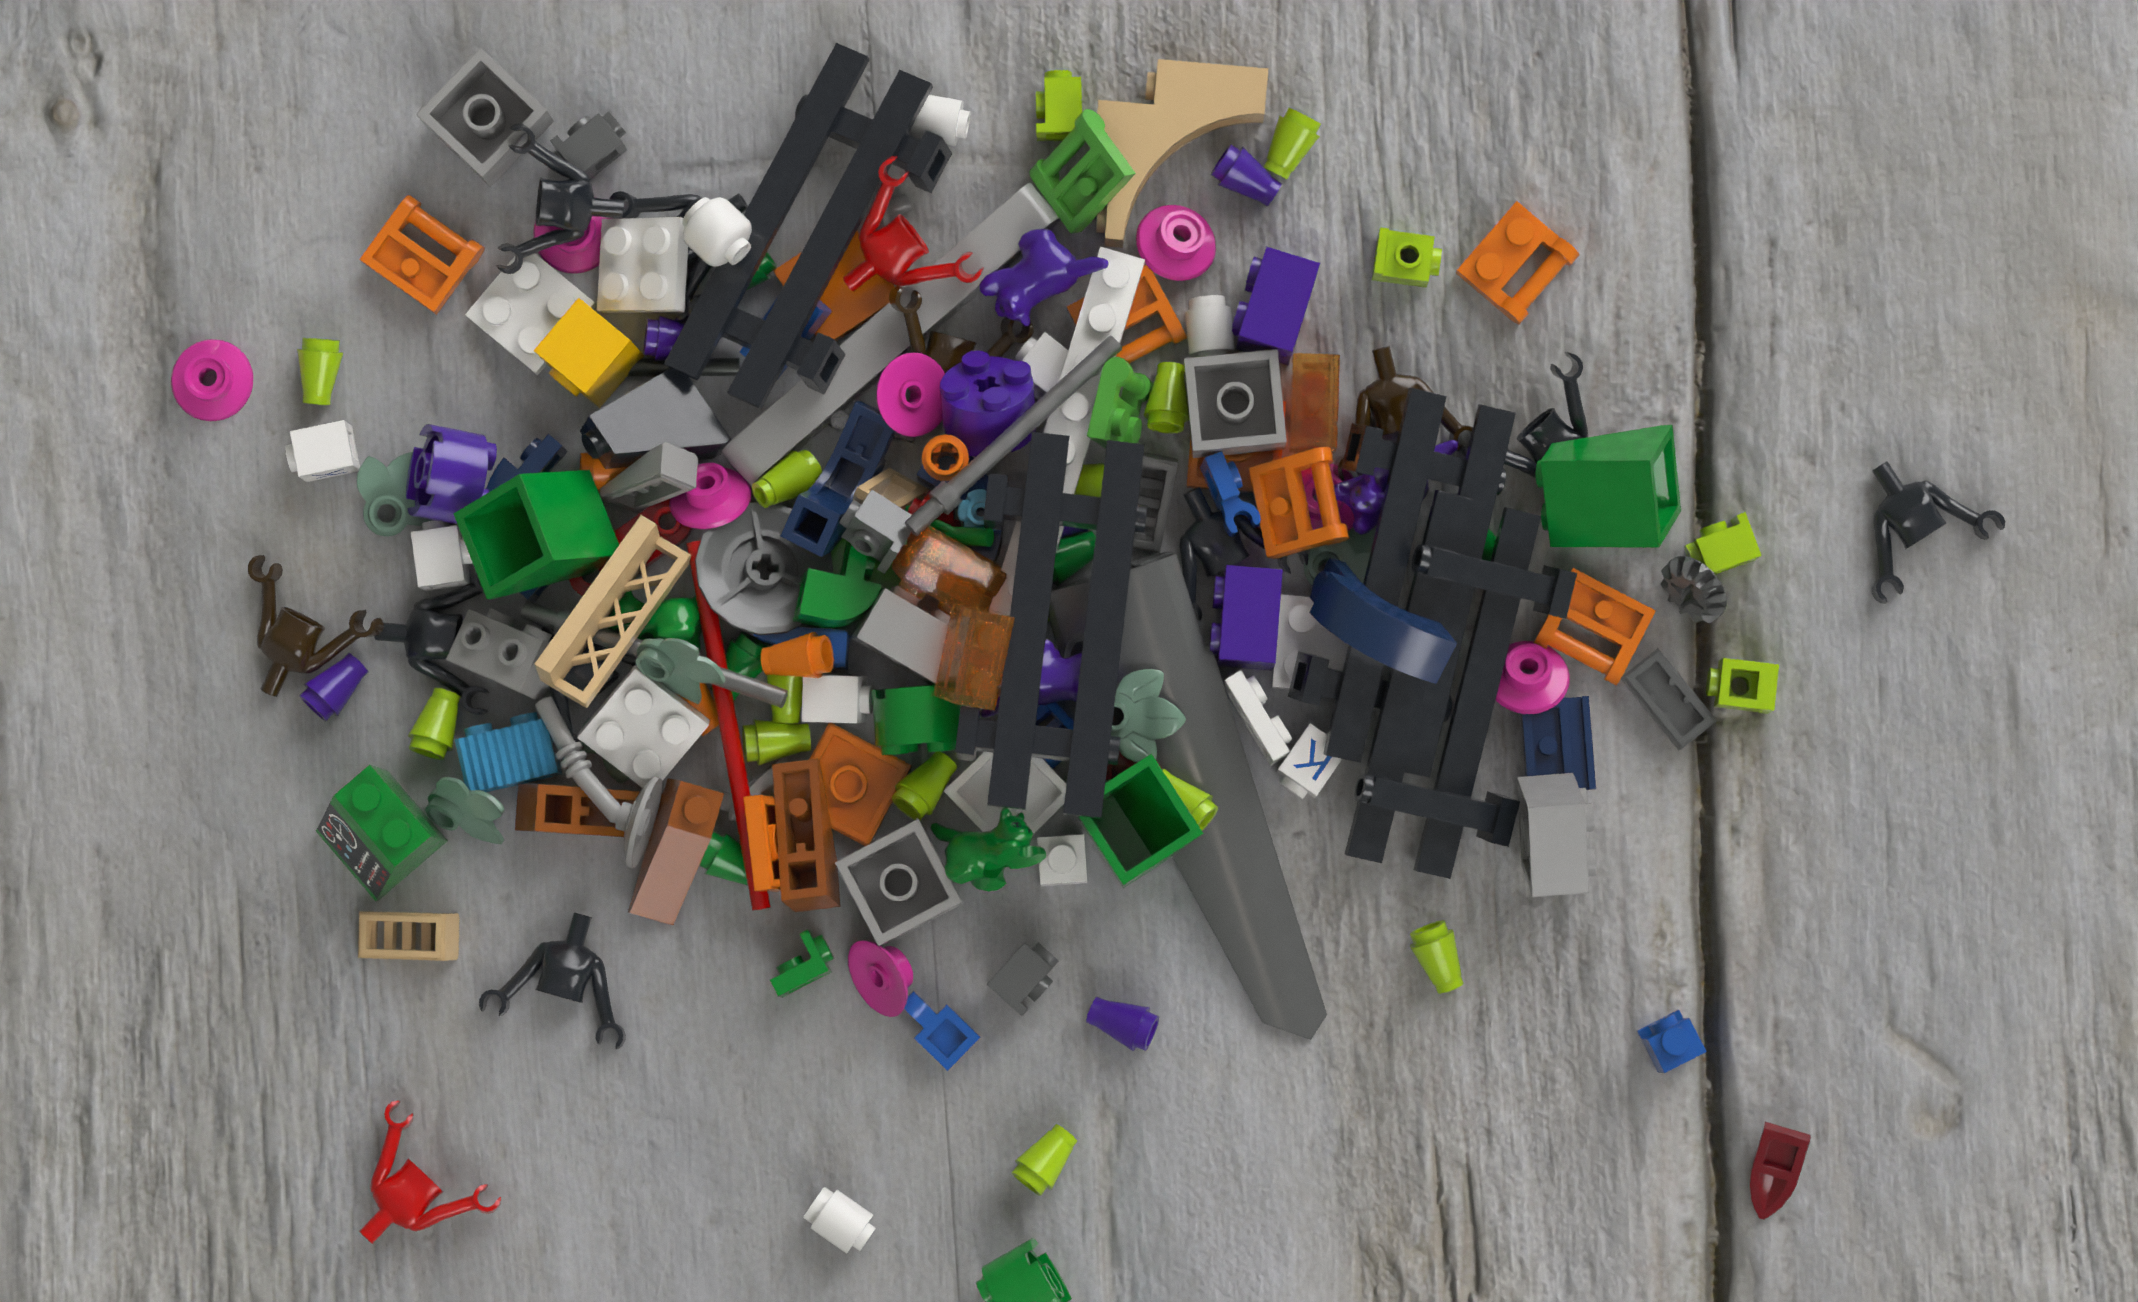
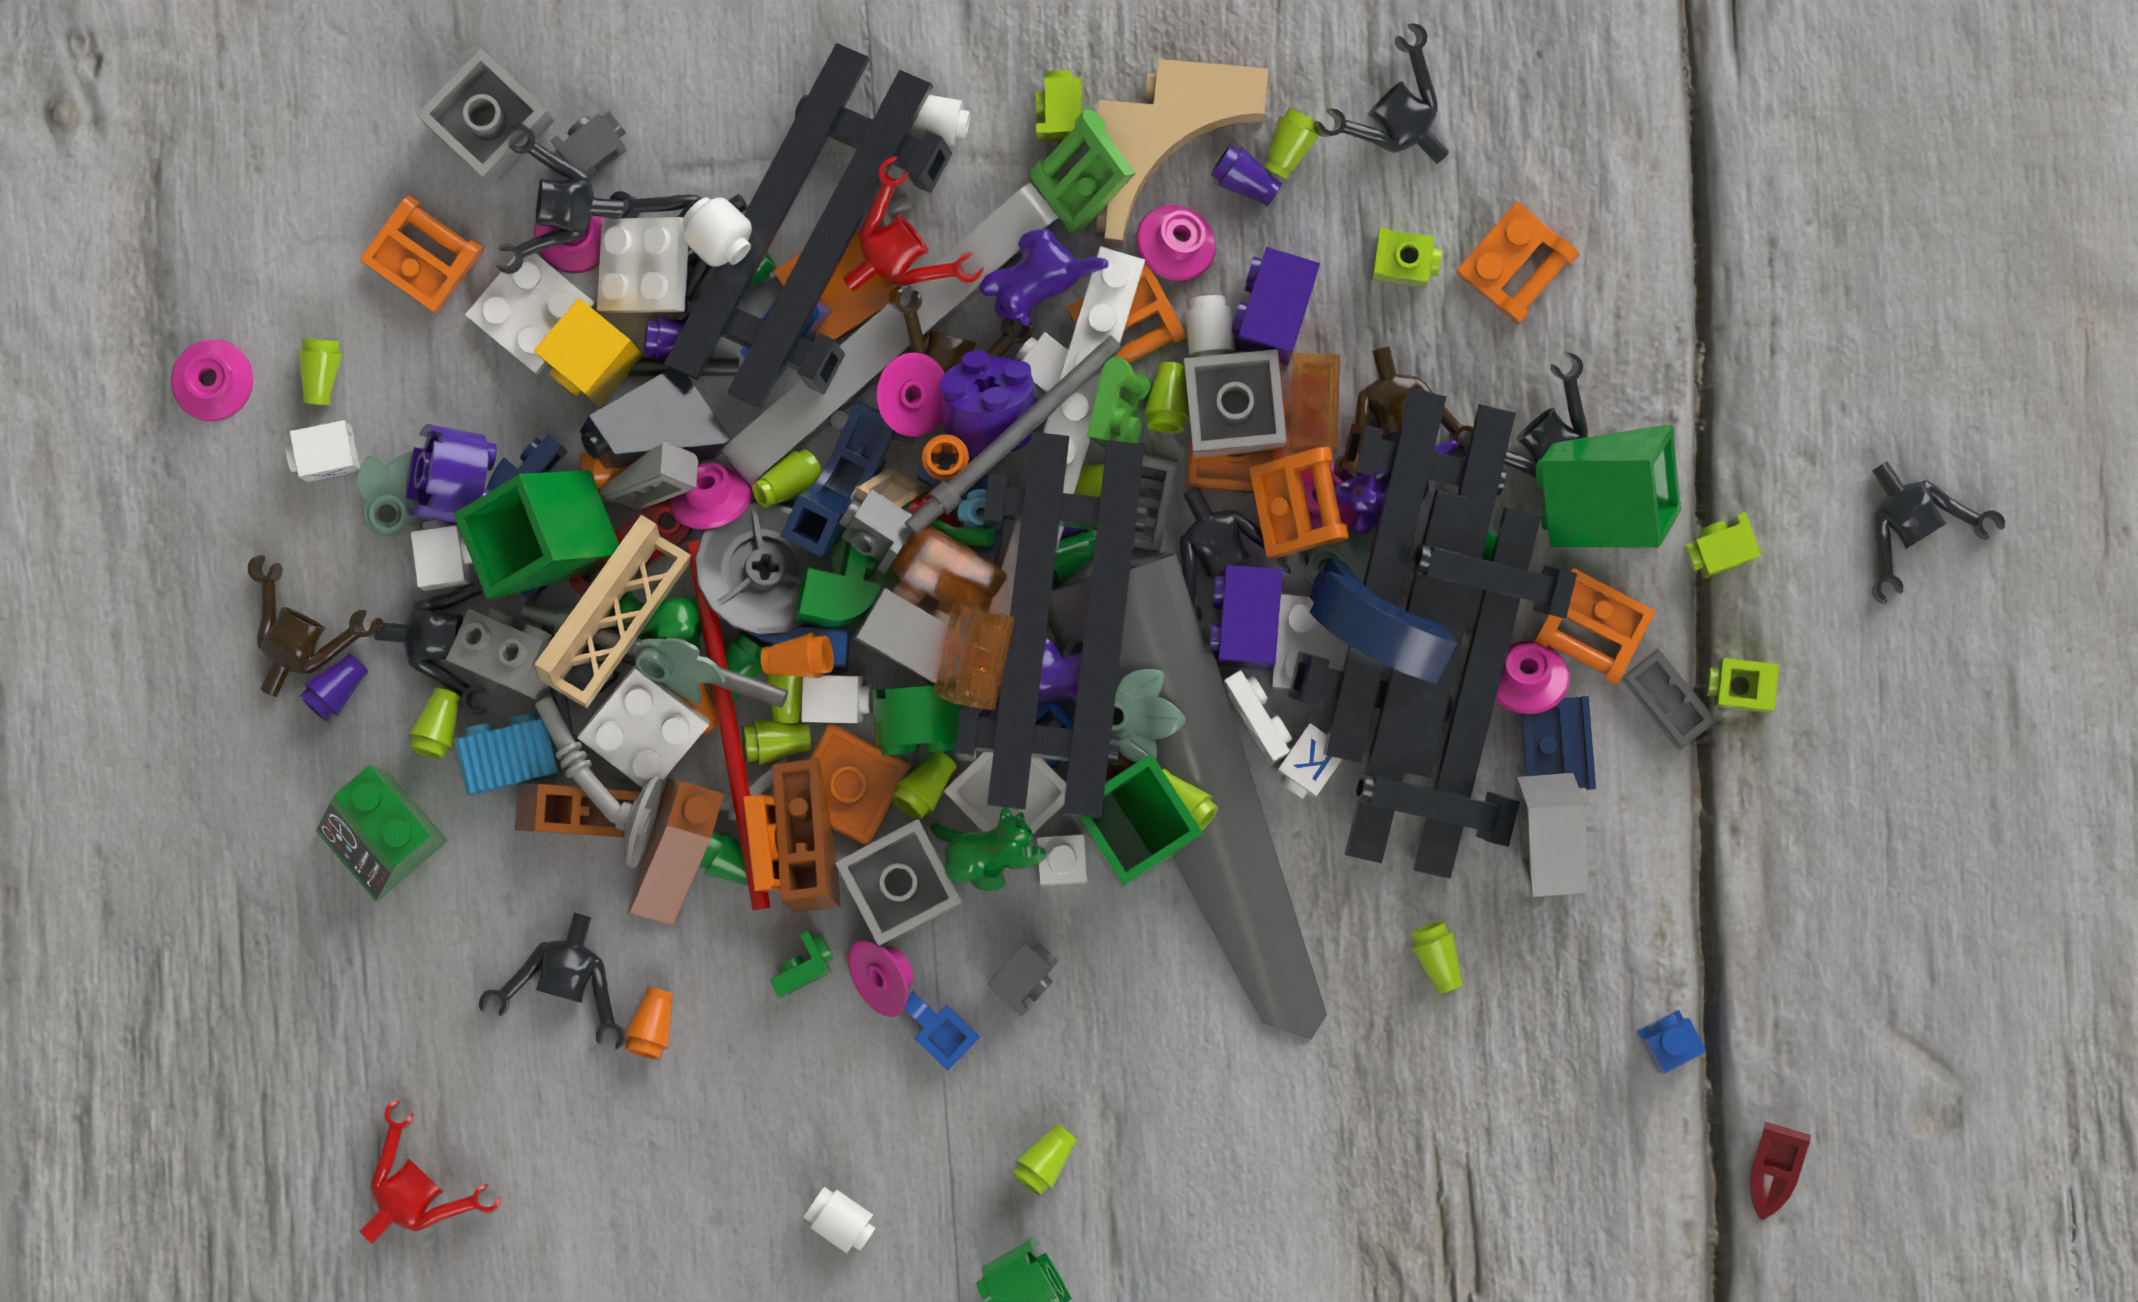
(438, 948): tan slope -> none
(472, 810): sand green plate -> none
(650, 1026): none -> orange cone
(1124, 1022): dark purple cone -> none
(1223, 483): blue plate -> none
(1399, 113): none -> black piece
(1709, 596): dark grey gear -> none

